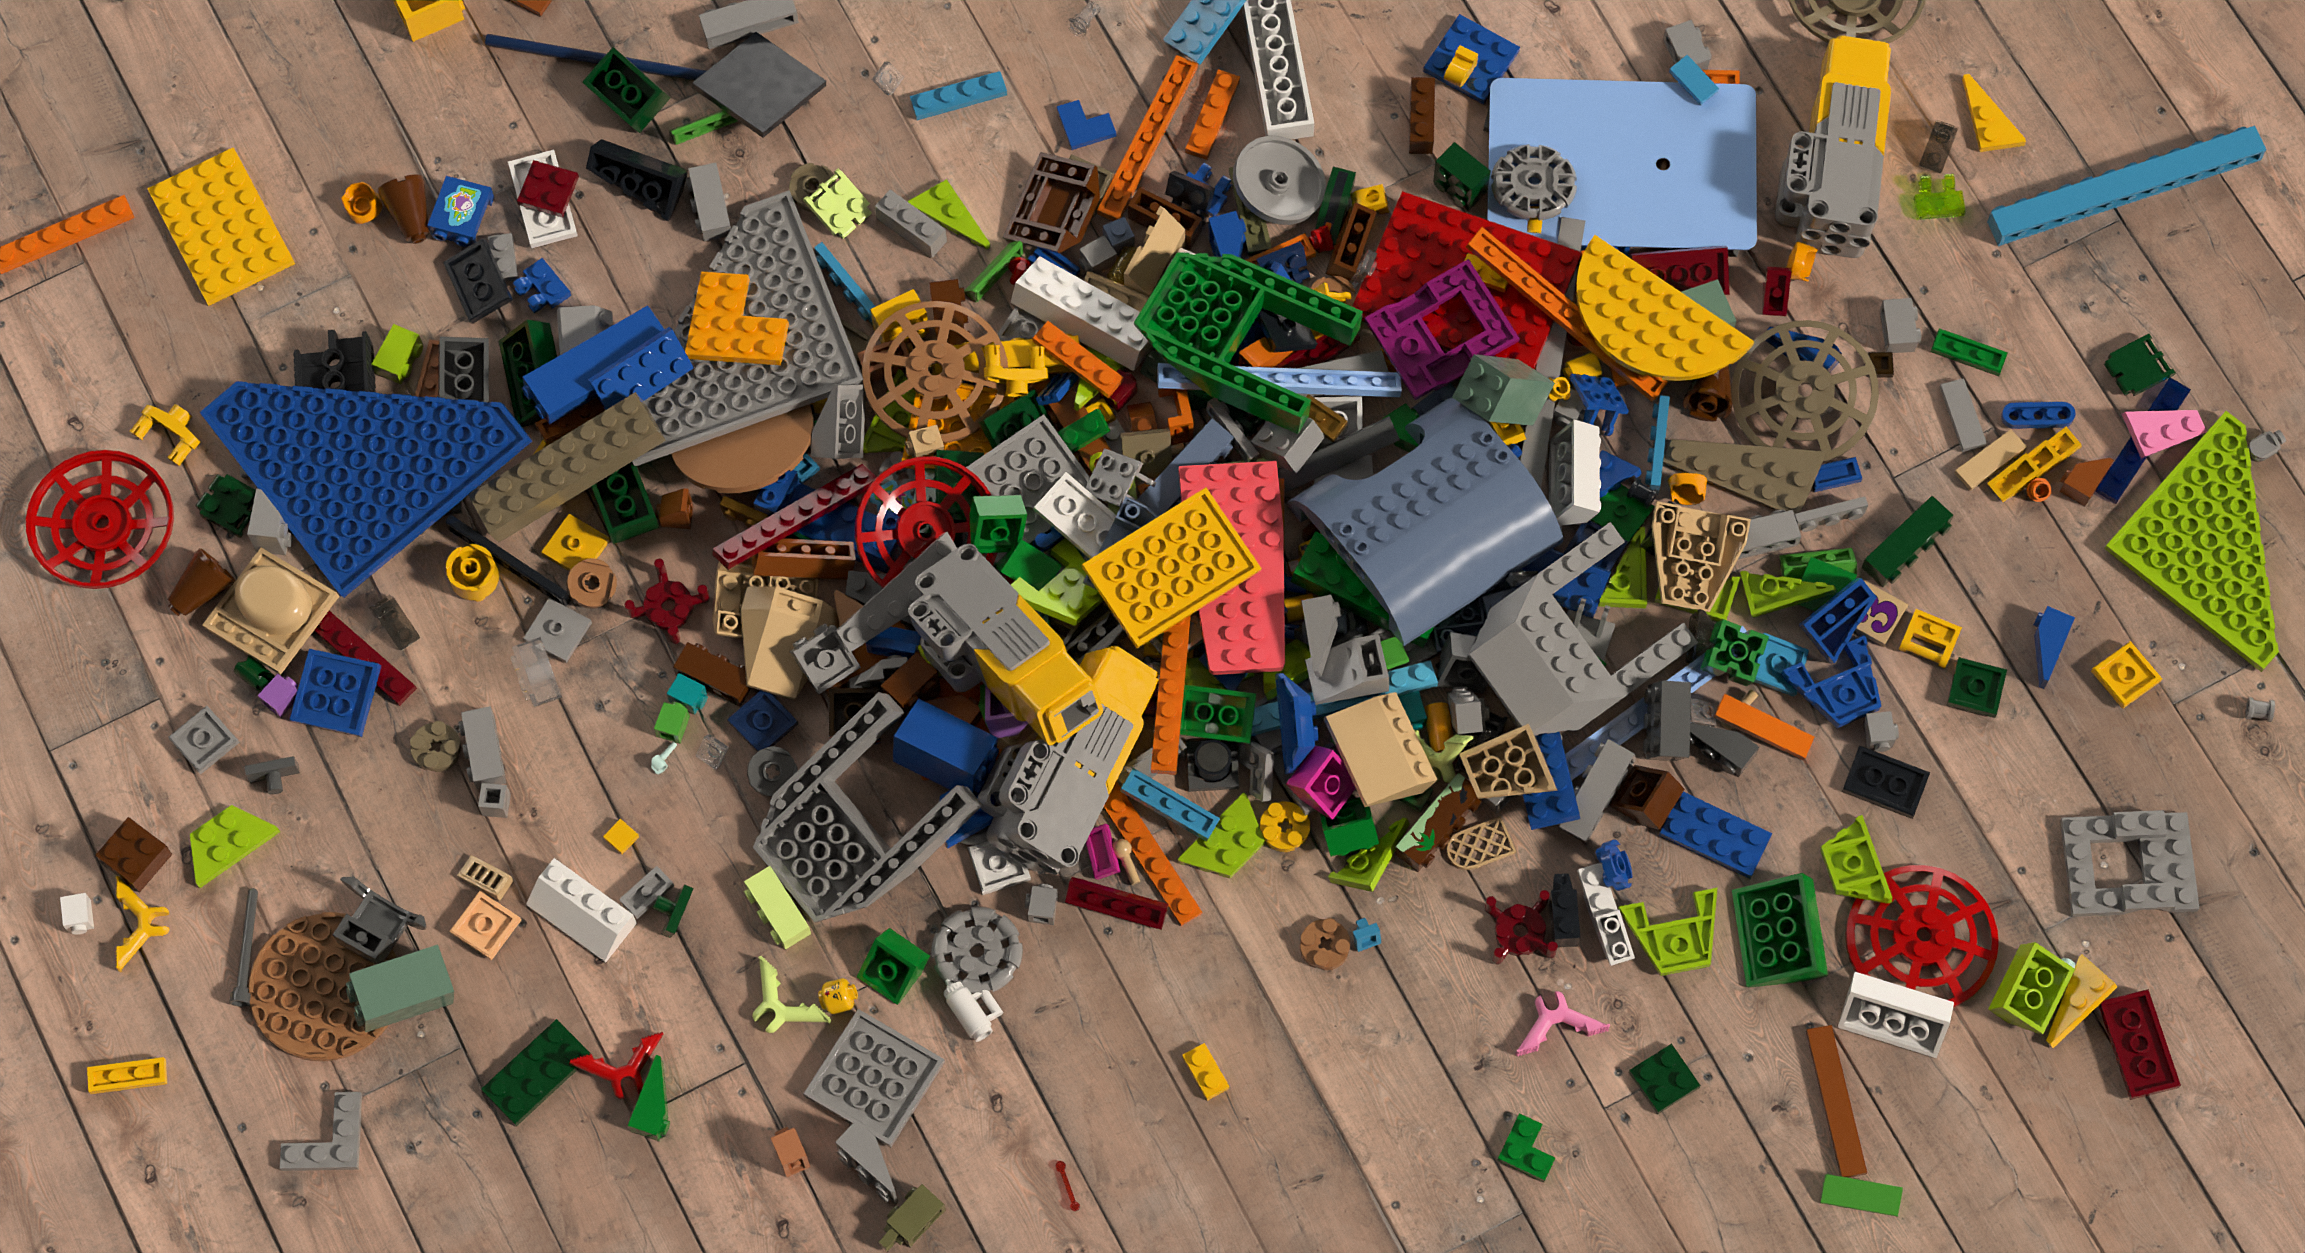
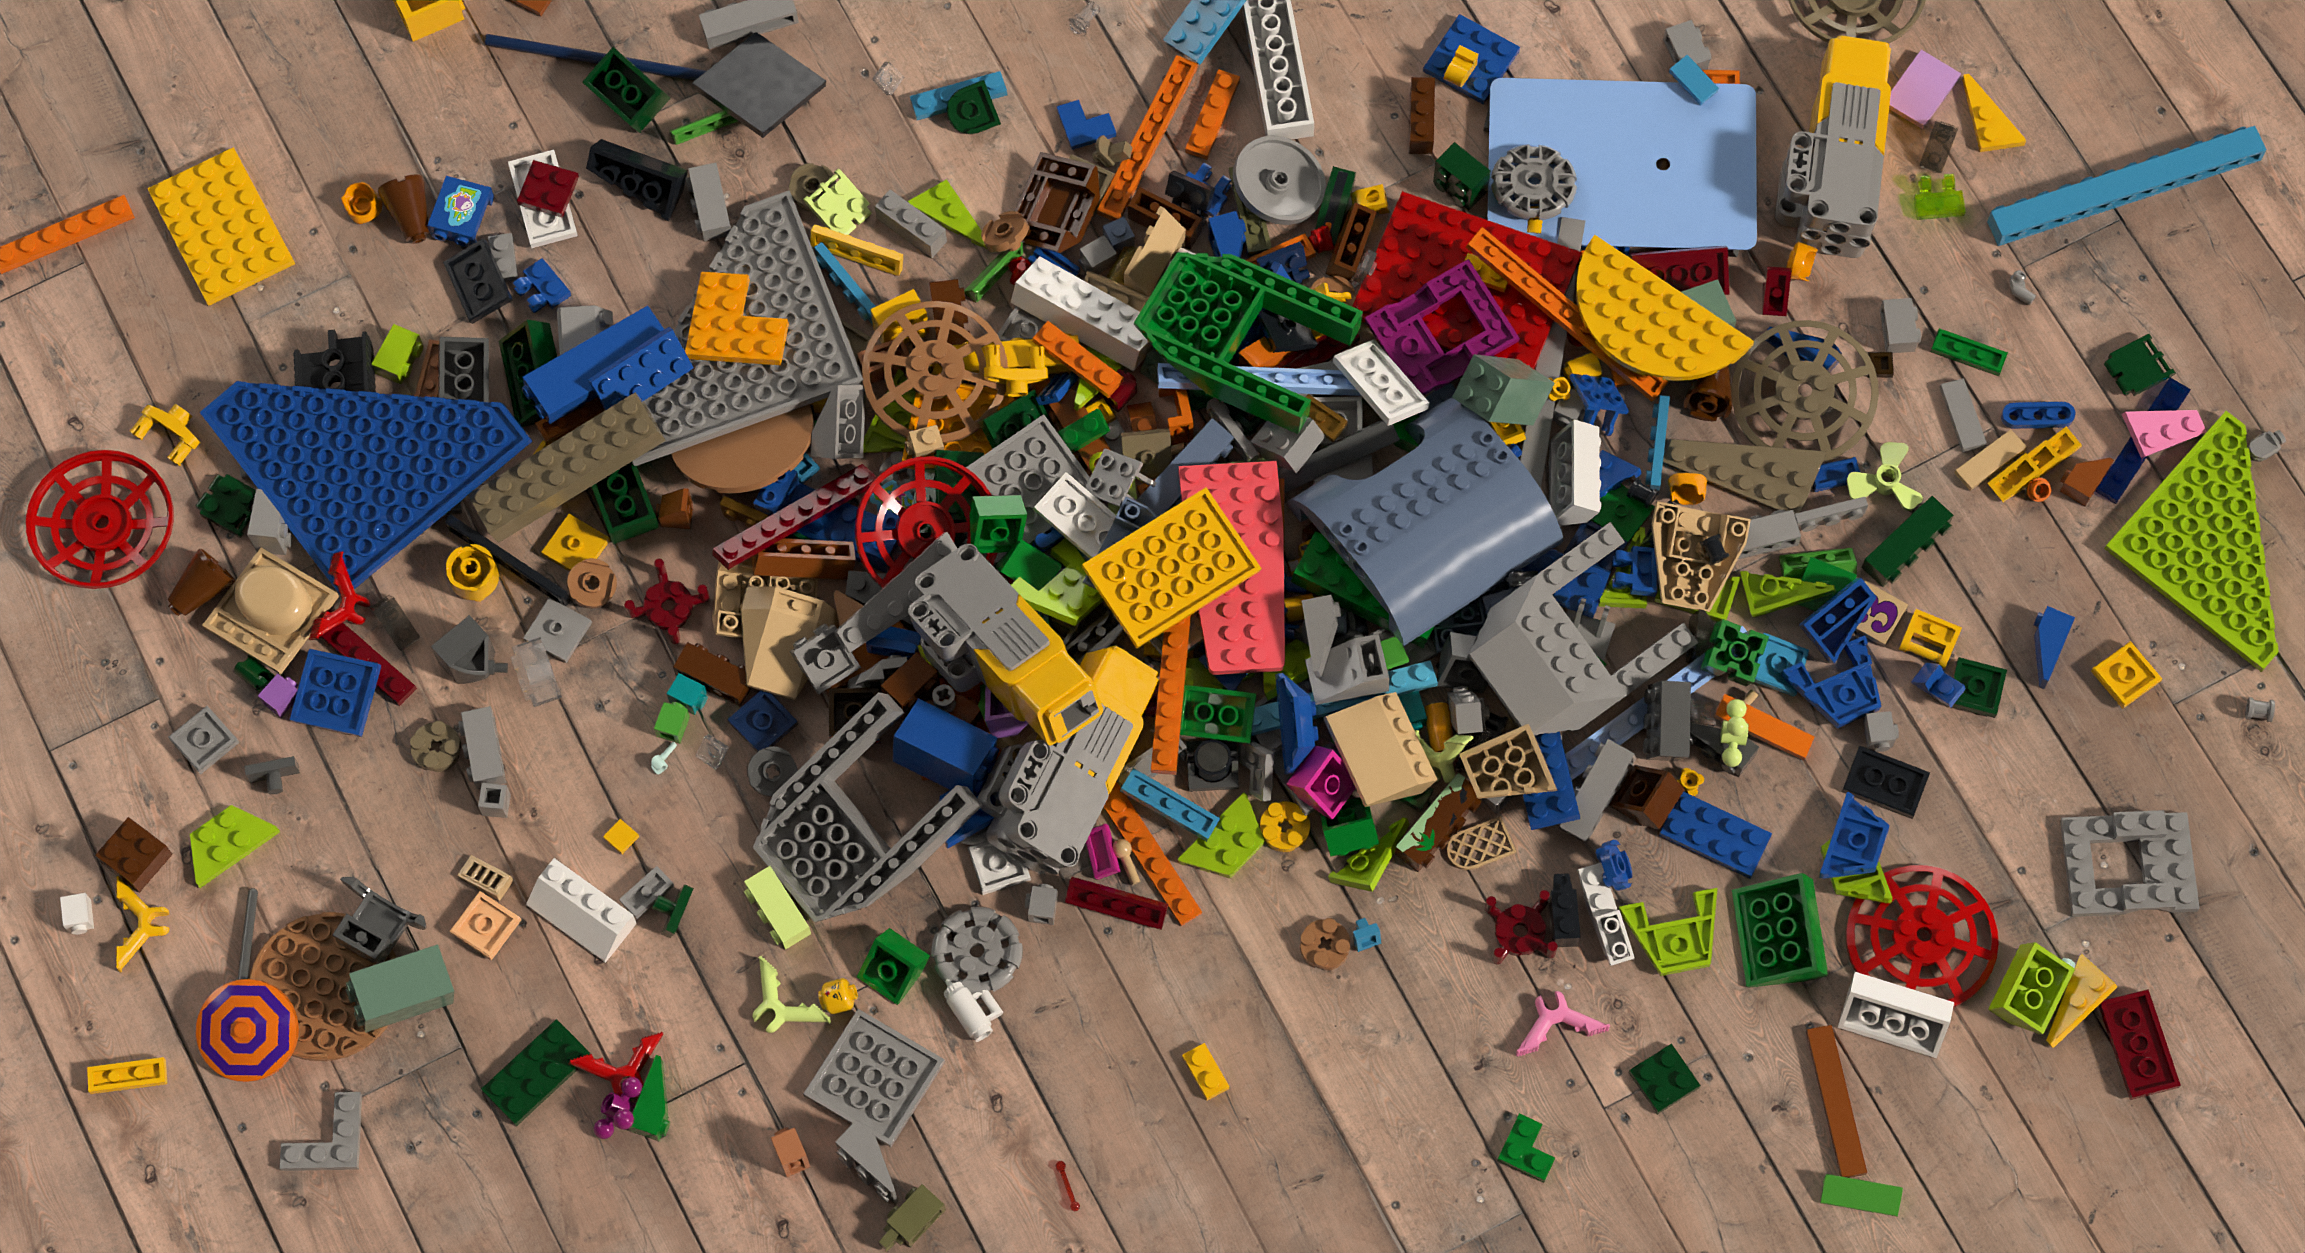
(247, 1030): none -> dish
(348, 600): none -> red piece
(467, 653): none -> dark grey piece
(618, 1109): none -> magenta piece
(858, 250): none -> yellow plate
(941, 692): none -> light grey bush
(972, 109): none -> dark green tile
(1005, 232): none -> medium nougat plate
(1111, 153): none -> dark tan piece
(1381, 382): none -> white plate
(1643, 571): none -> blue plate
(1697, 779): none -> yellow plate
(1714, 549): none -> black bush
(1734, 732): none -> yellowish green piece
(1855, 841): none -> blue wing
(1864, 484): none -> yellowish green piece
(1922, 89): none -> lavender tile
(1938, 684): none -> blue slope
(2018, 288): none -> light grey arm

